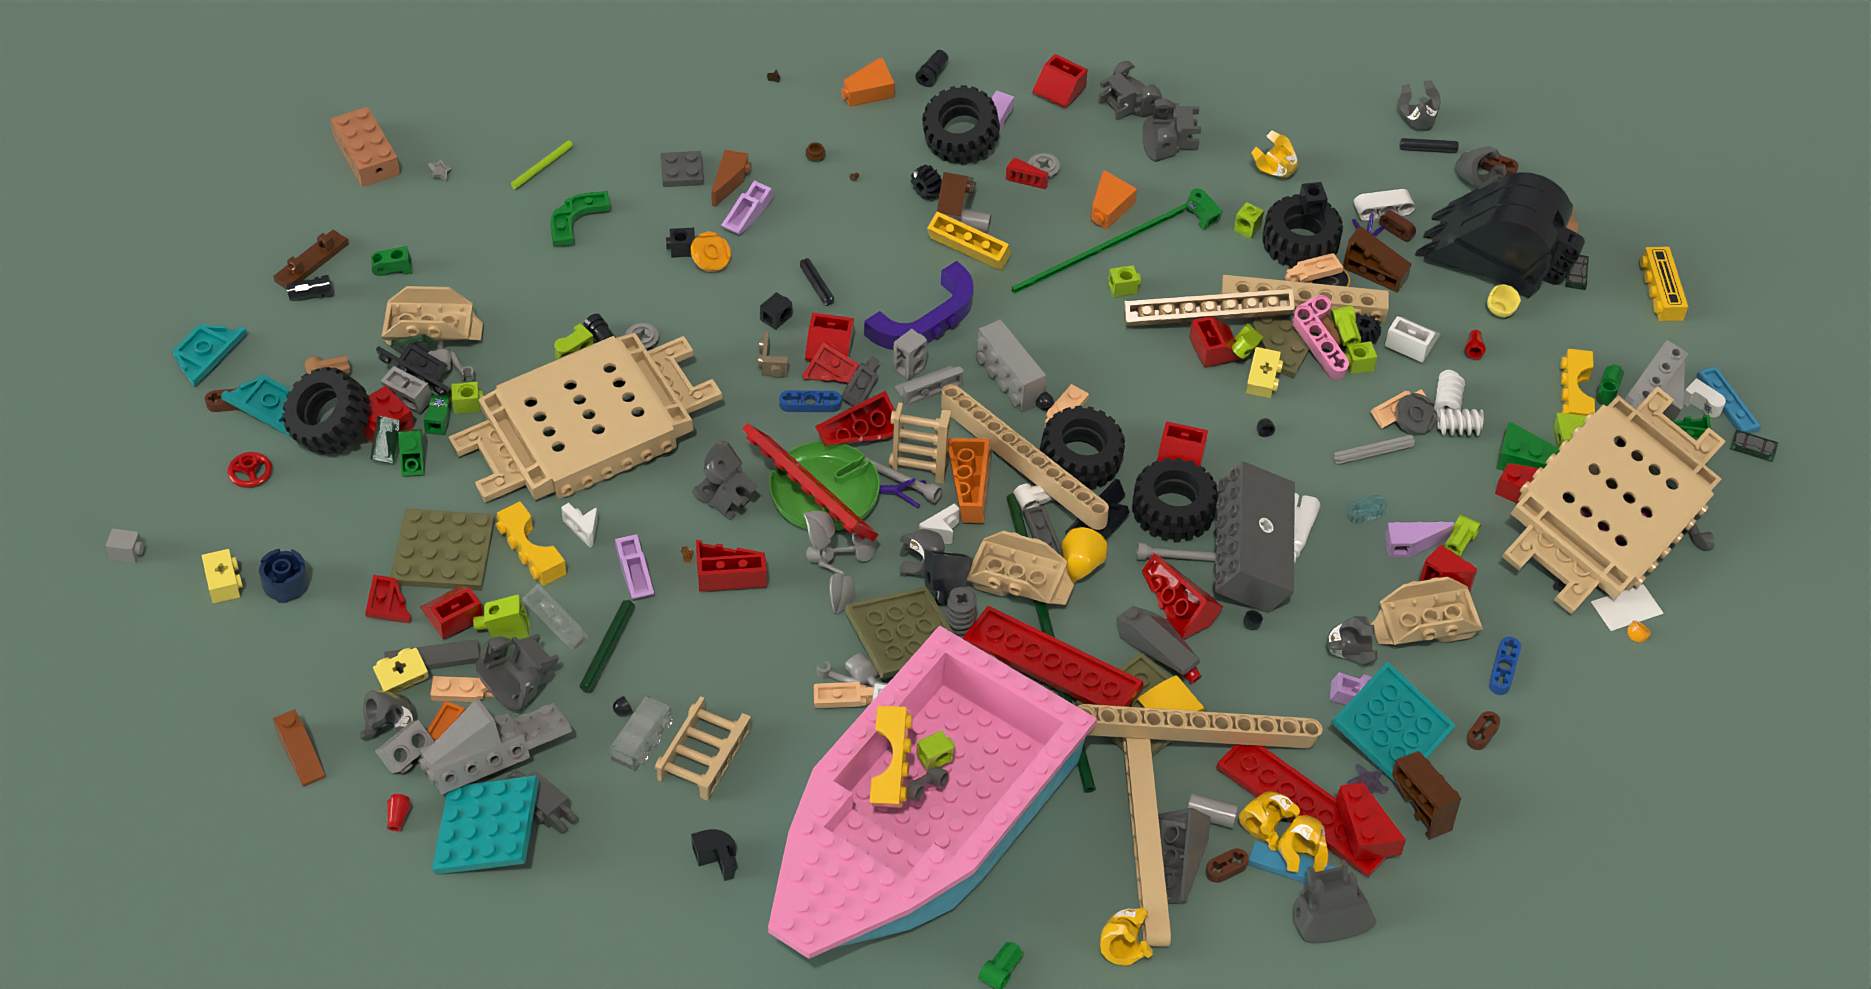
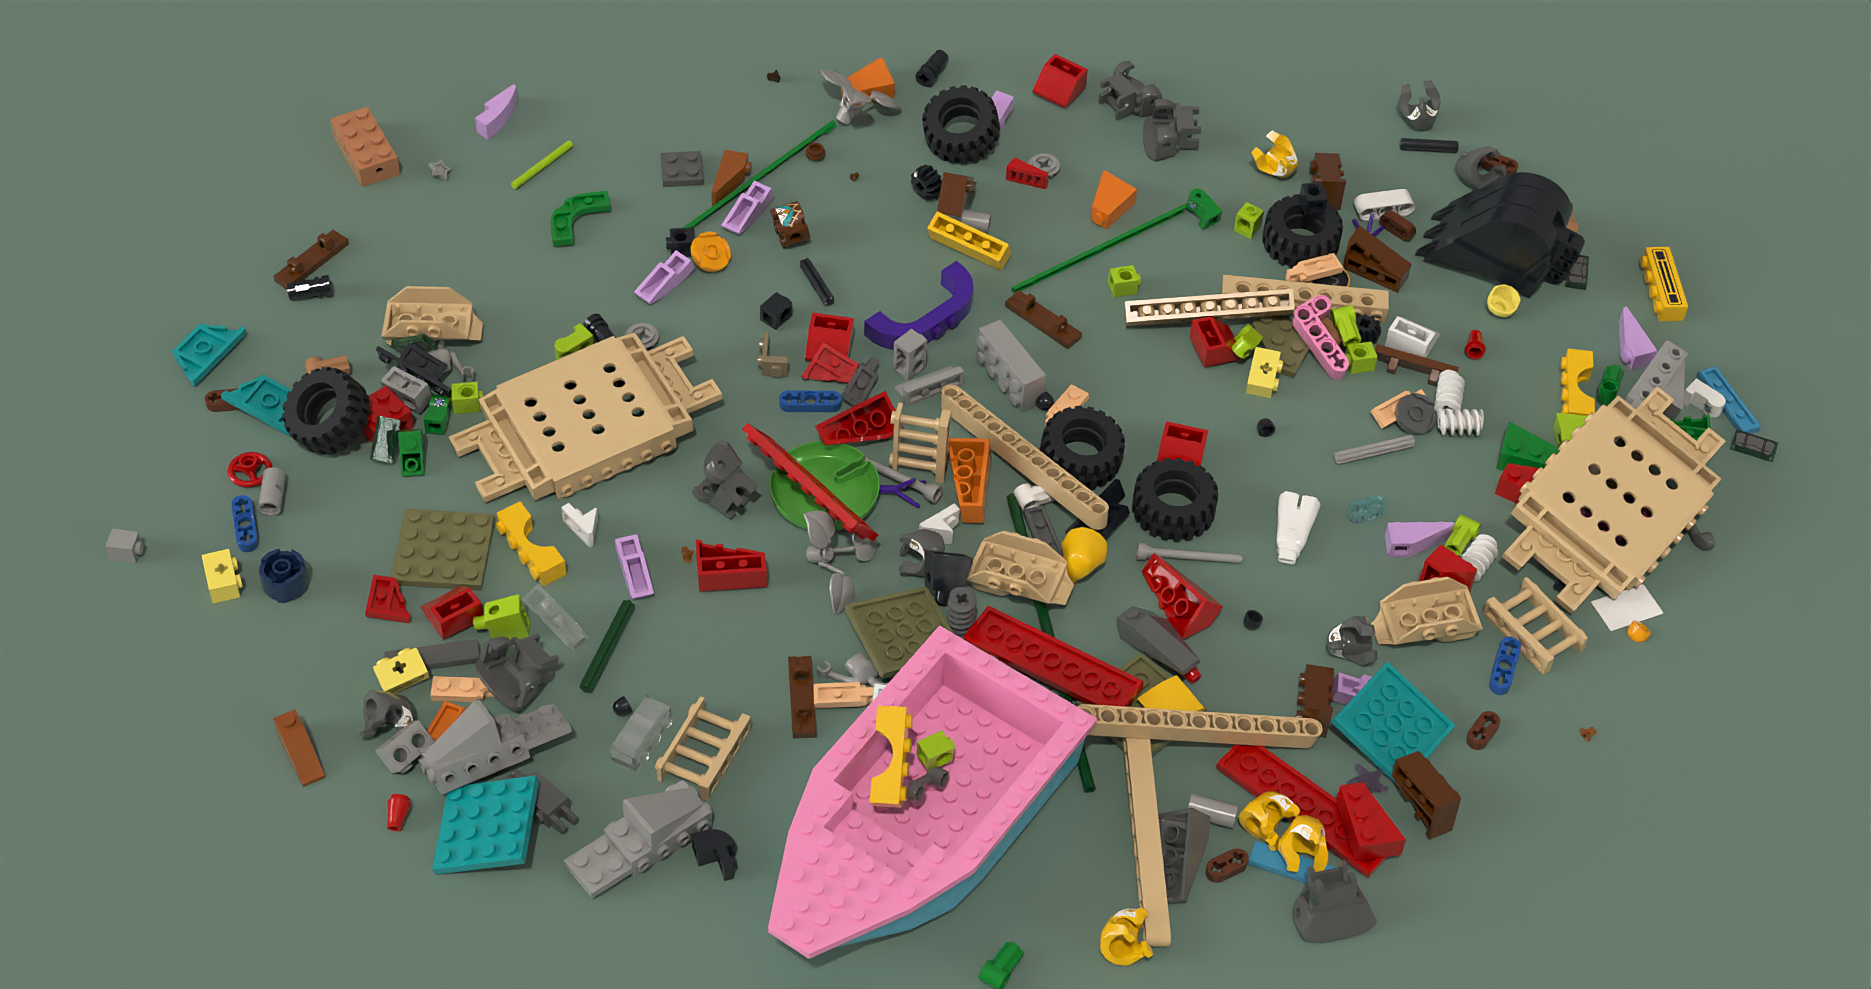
(251, 529): none -> blue beam
(271, 491): none -> light grey pin
(391, 261): green leg -> none
(496, 112): none -> lavender slope
(645, 835): none -> light grey wedge
(665, 278): none -> lavender slope
(790, 224): none -> reddish brown brick
(802, 697): none -> reddish brown hinge
(826, 129): none -> green piece
(848, 108): none -> light grey plant
(1043, 319): none -> reddish brown hinge
(1255, 537): dark grey piece -> none
(1316, 695): none -> reddish brown wedge
(1327, 170): none -> reddish brown wedge
(1413, 362): none -> reddish brown hinge
(1481, 554): none -> white piece
(1509, 626): none -> tan fence
(1588, 733): none -> clear orange piece
(1635, 346): none -> lavender slope

